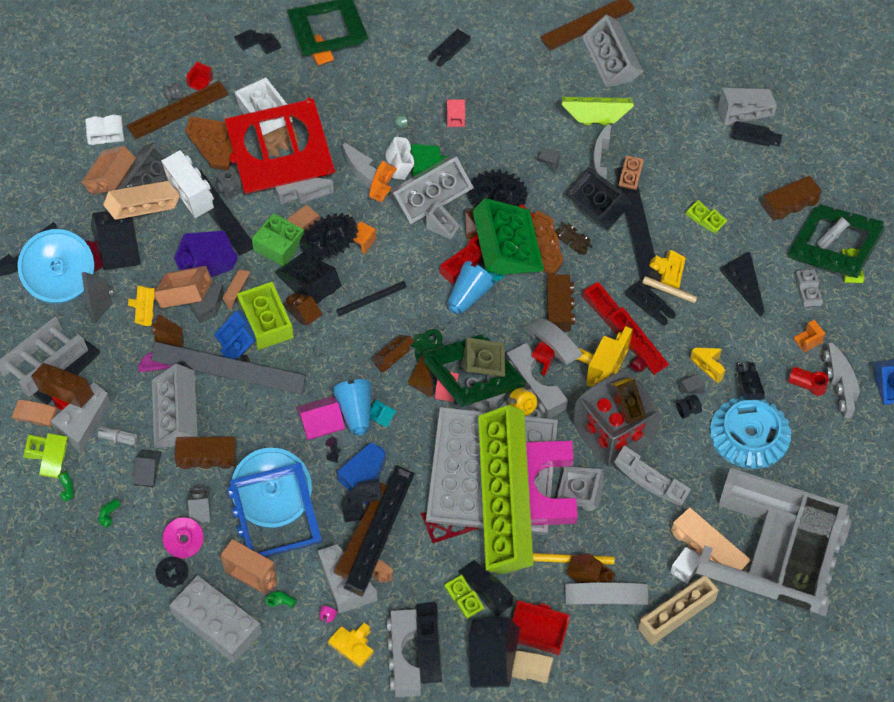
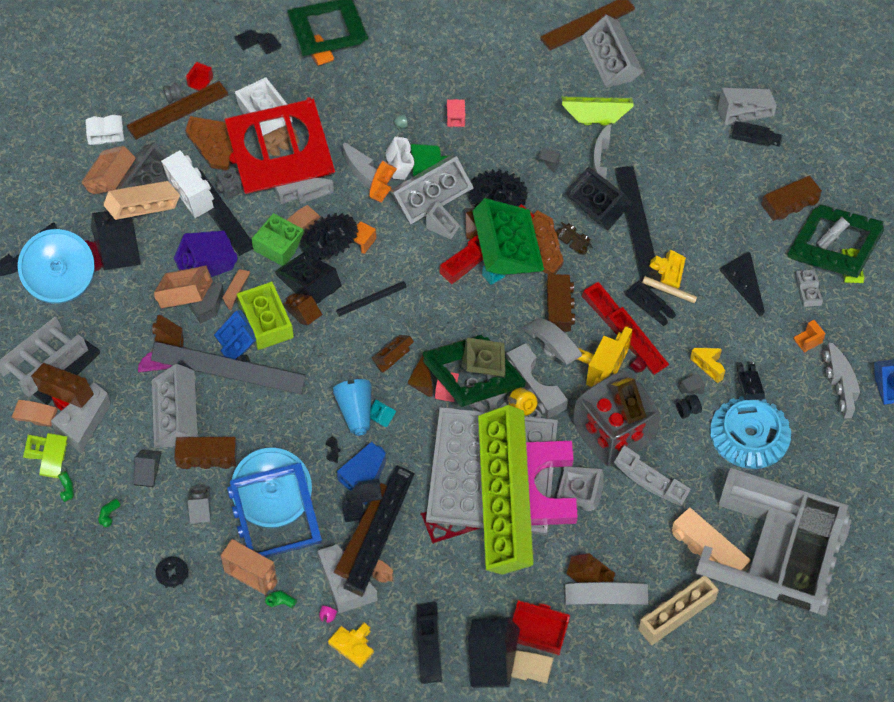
(97, 295): dark grey slope -> none
(118, 436): light grey axle -> none
(143, 305): yellow hinge -> none
(174, 532): dark pink dish -> none
(215, 619): light grey brick -> none
(321, 417): dark pink slope -> none
(406, 677): light grey arch -> none
(423, 343): dark green plate -> none
(450, 47): black hinge -> none
(464, 597): lime slope -> none
(469, 287): dark azure cone -> none
(487, 587): black slope -> none
(544, 355): red panel -> none
(562, 558): yellow bar -> none
(631, 172): nougat slope -> none
(686, 565): white brick -> none
(708, 219): lime slope -> none
(809, 379): red piece -> none

